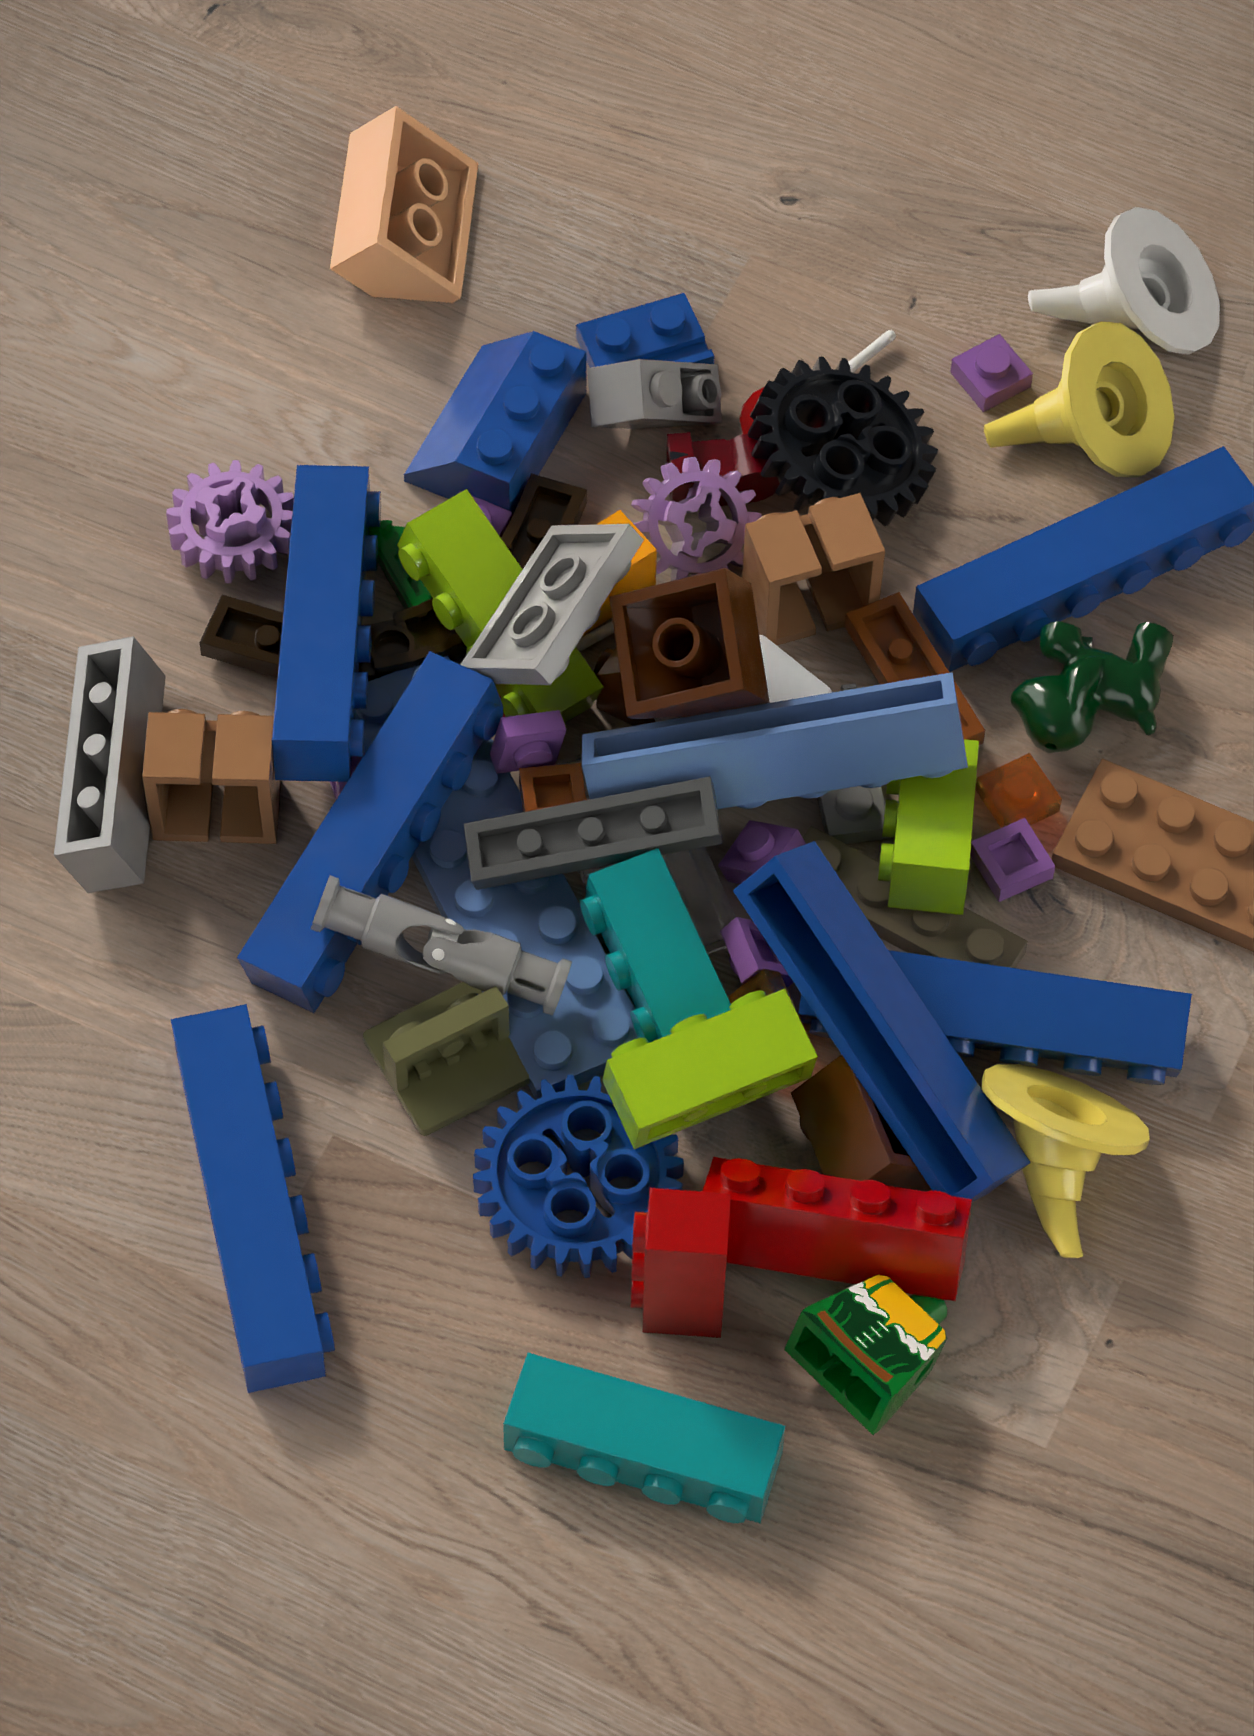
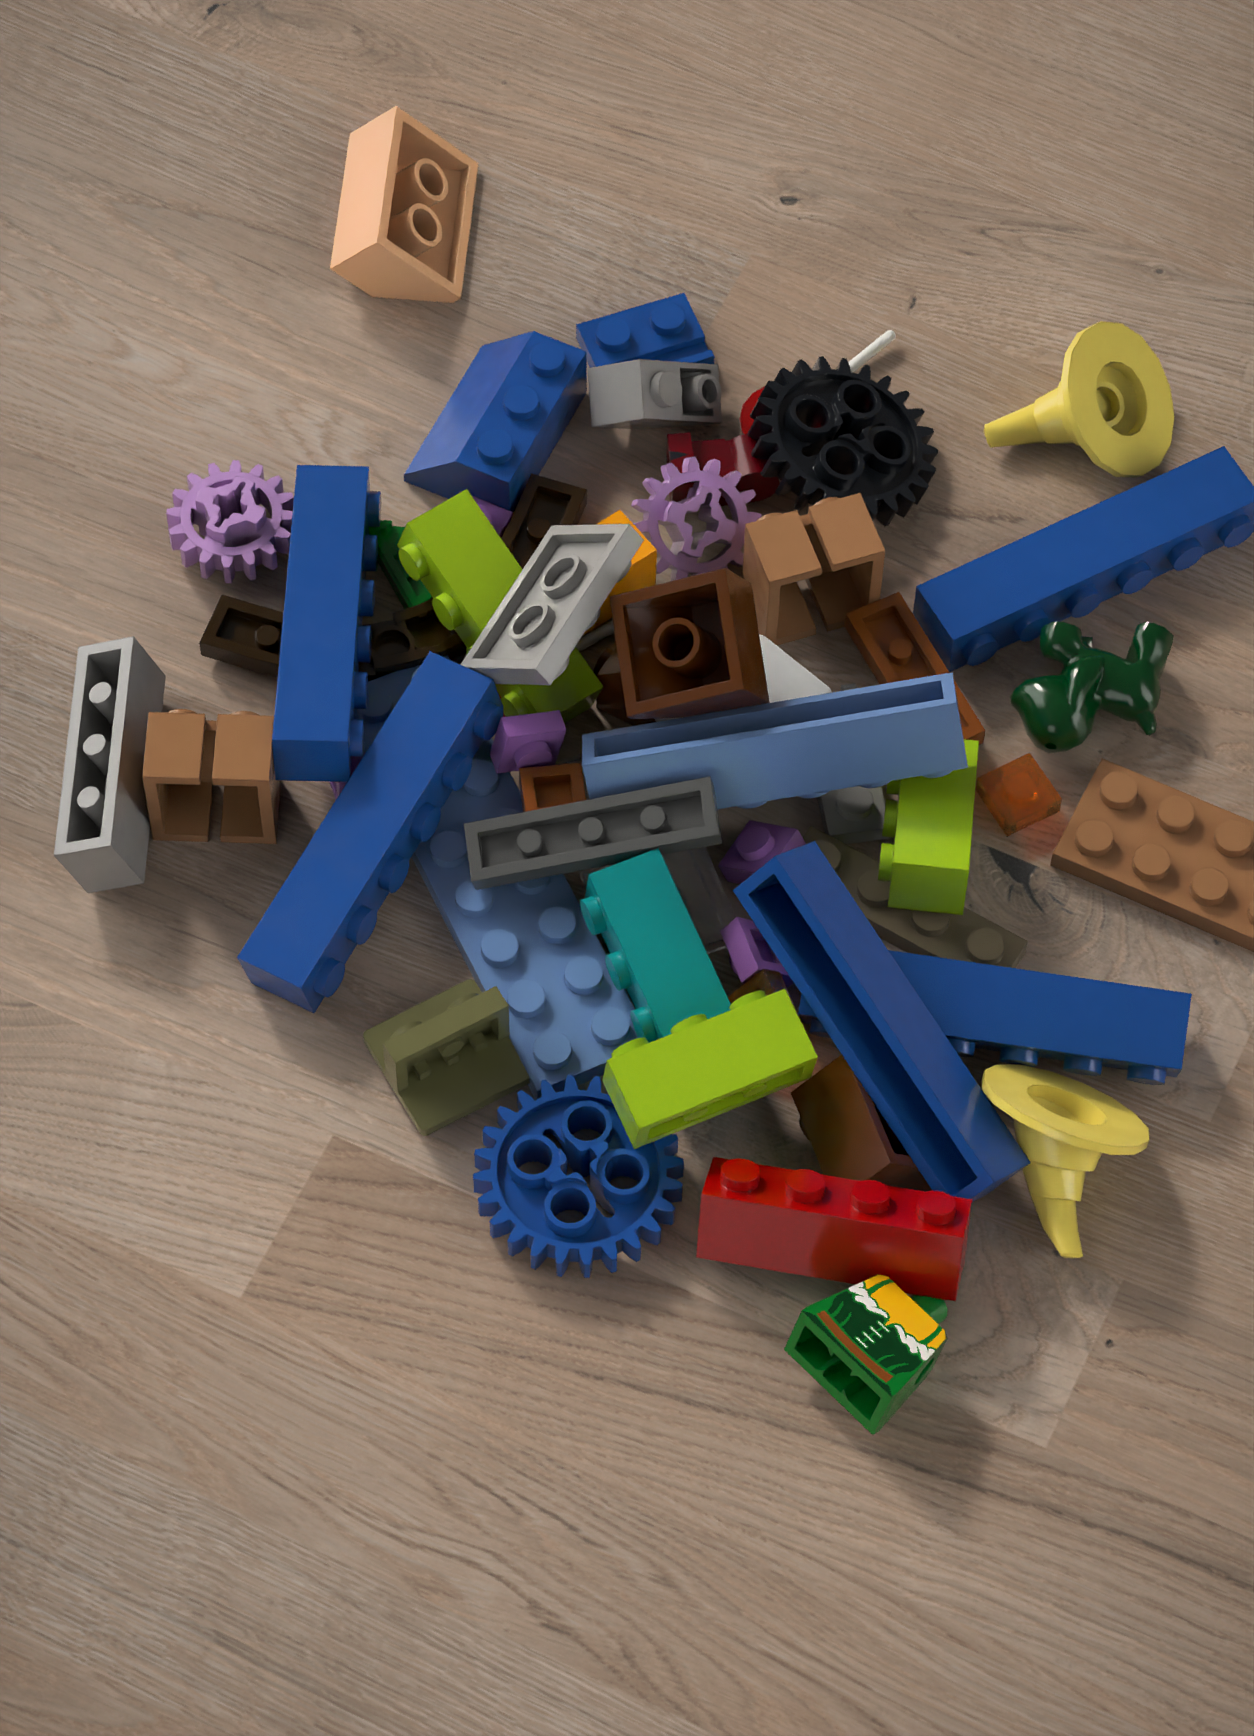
(249, 1198): blue brick -> none
(469, 955): light grey piece -> none
(643, 1439): teal brick -> none
(681, 1262): red brick -> none
(991, 372): medium lavender plate -> none
(1012, 859): medium lavender plate -> none
(1148, 283): white piece -> none

